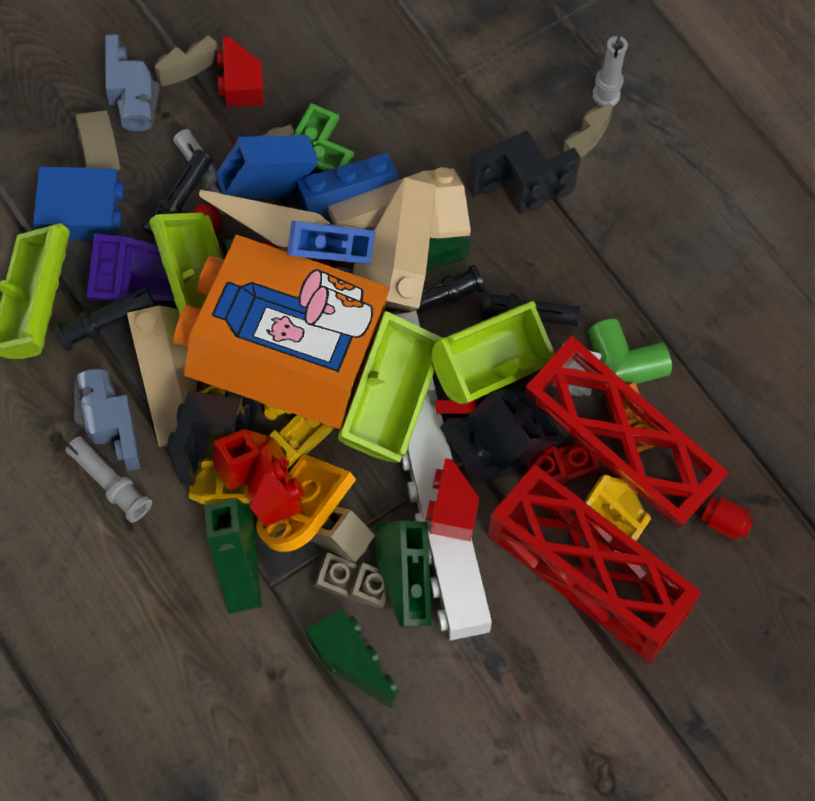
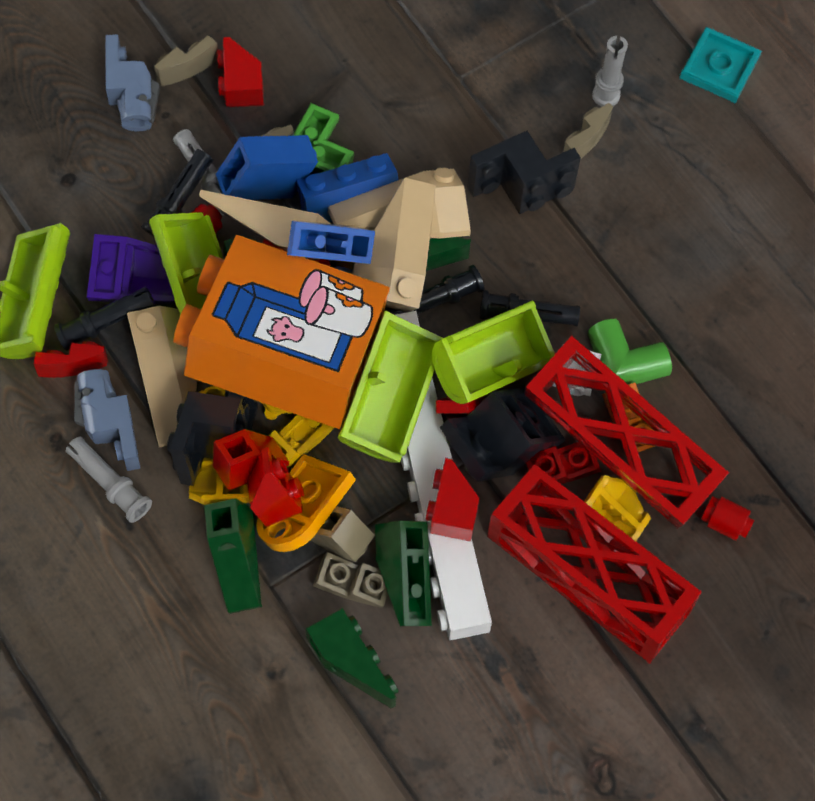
(80, 200): blue brick -> none
(81, 358): none -> red slope
(97, 140): dark tan slope -> none
(720, 64): none -> teal tile

